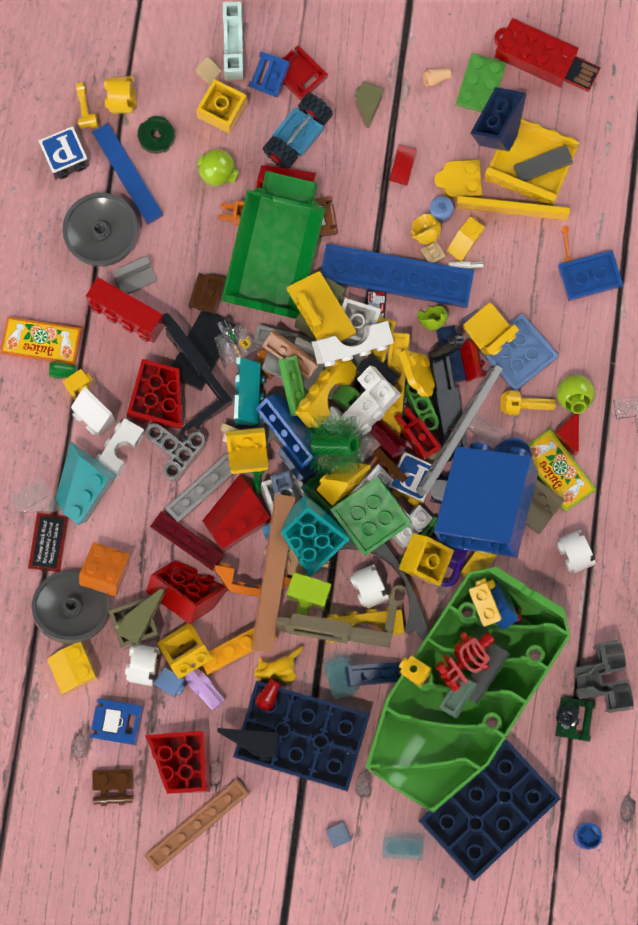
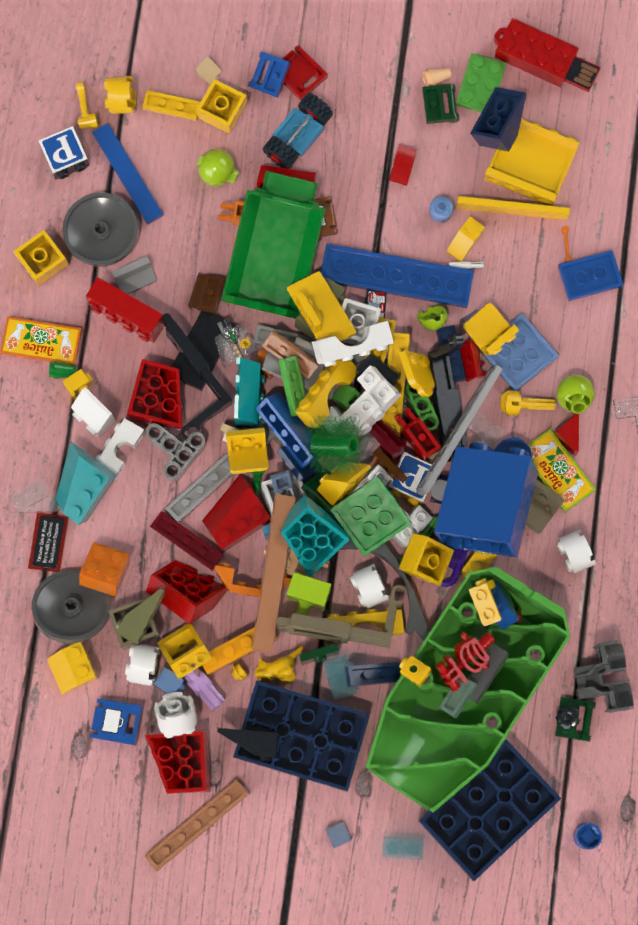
(41, 258): none -> yellow brick
(112, 780): reddish brown plate -> none
(162, 143): dark green plate -> none
(170, 105): none -> yellow plate
(176, 714): none -> white brick
(233, 41): light aqua arch -> none
(238, 672): none -> yellow plate
(267, 696): red cone -> none
(319, 655): none -> dark green plate
(367, 101): olive slope -> none
(426, 229): yellow piece -> none
(433, 253): tan tile -> none
(434, 104): none -> dark green plate
(460, 179): yellow plate -> none
(543, 164): dark grey tile -> none

